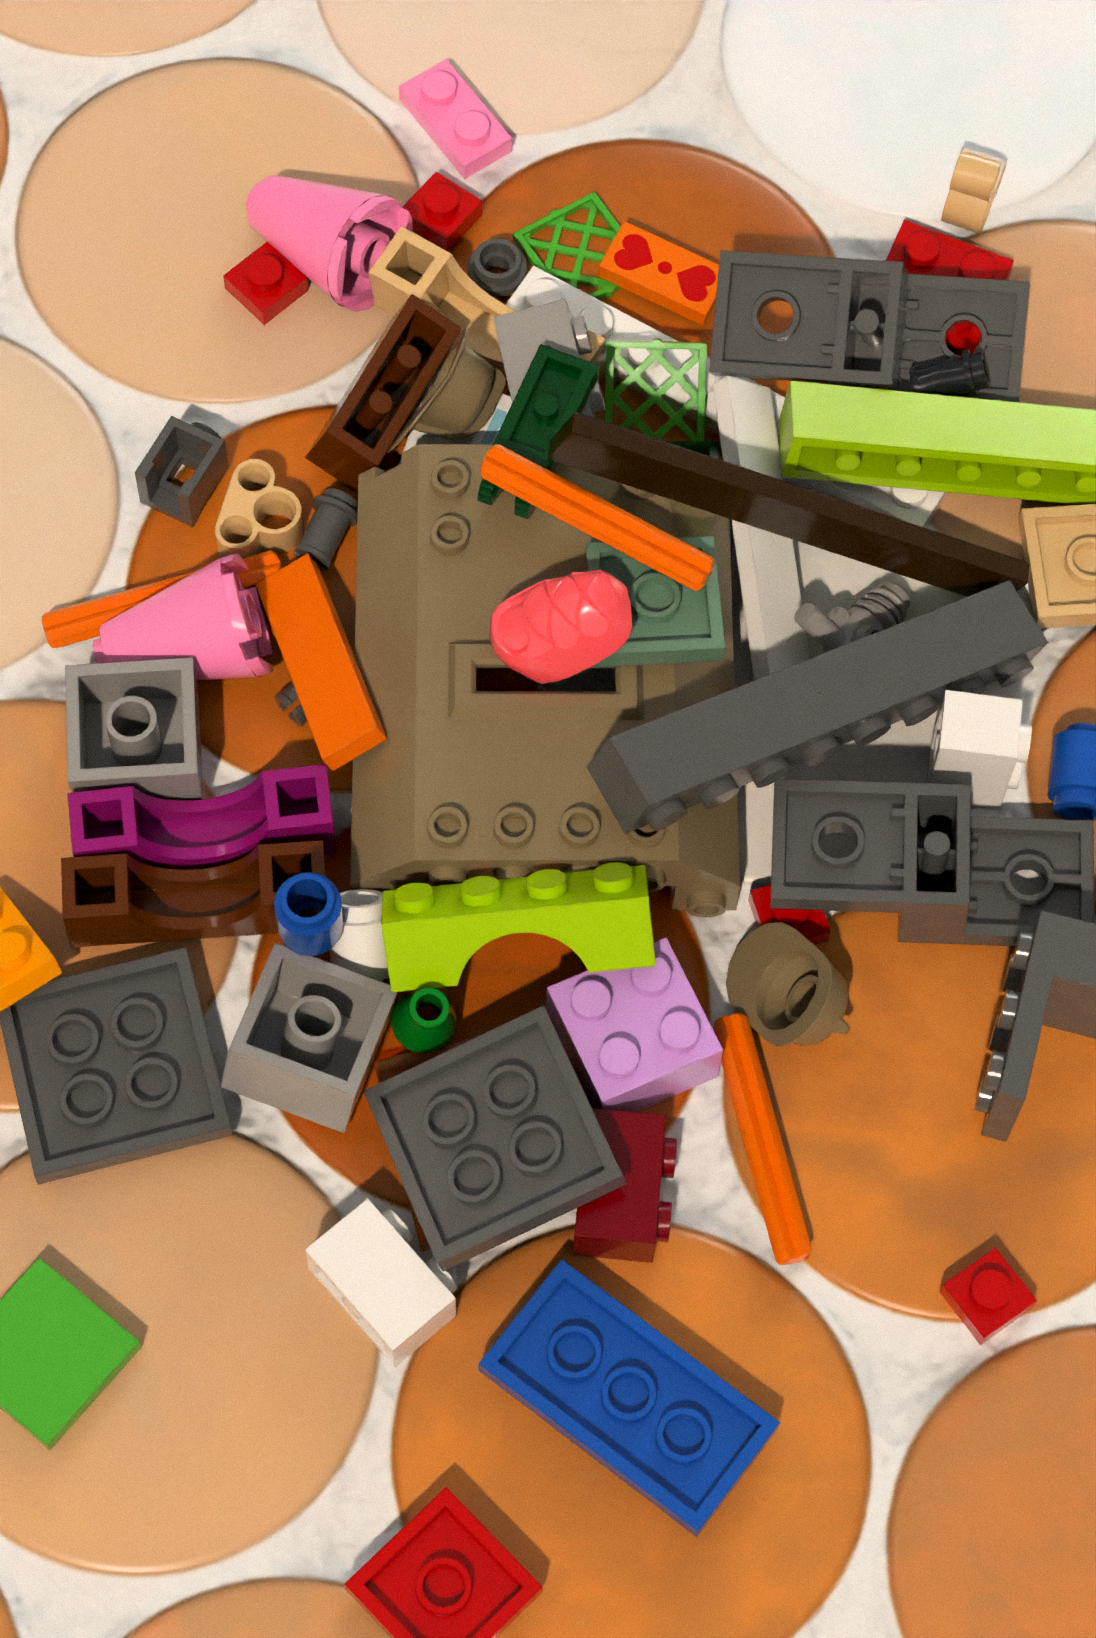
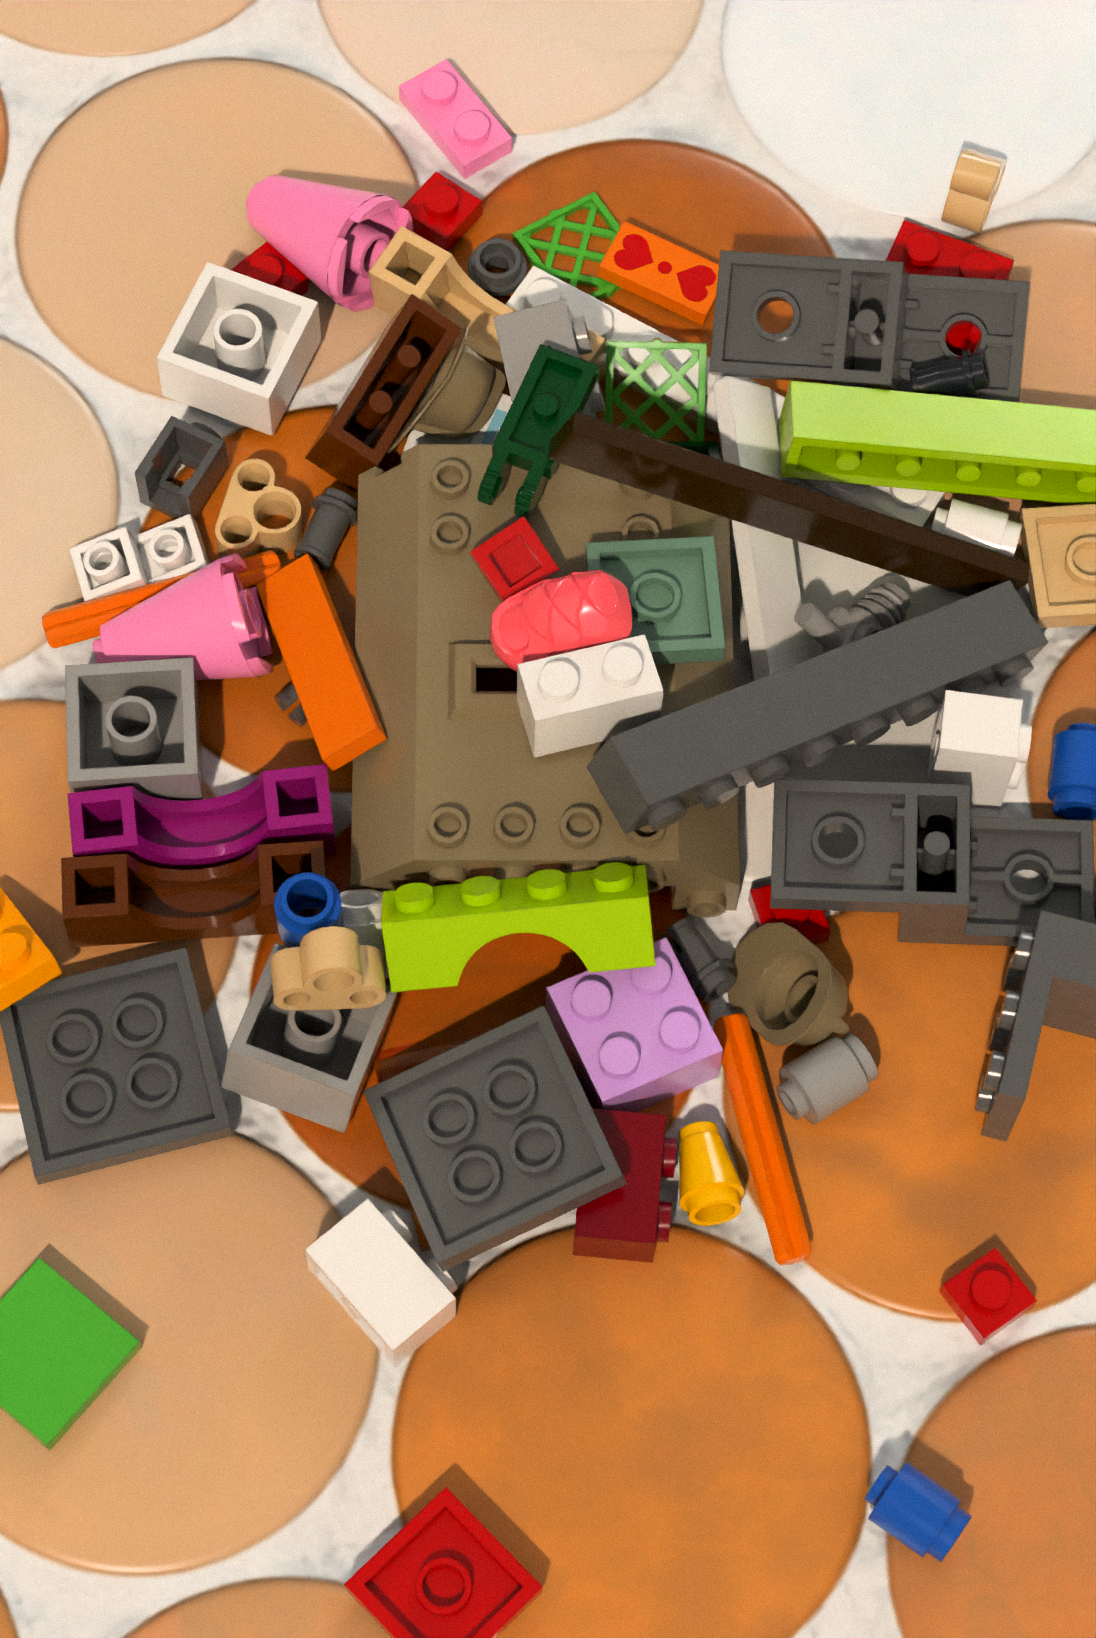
(128, 561): none -> white slope
(239, 348): none -> white brick
(328, 972): none -> tan piece
(420, 1034): green cone -> none
(513, 559): none -> red plate
(588, 694): none -> white brick
(597, 517): orange axle -> none
(629, 1397): blue plate -> none
(703, 967): none -> dark grey pin
(706, 1176): none -> yellow cone
(826, 1078): none -> light grey brick
(917, 1511): none -> blue brick
(978, 526): none -> white brick

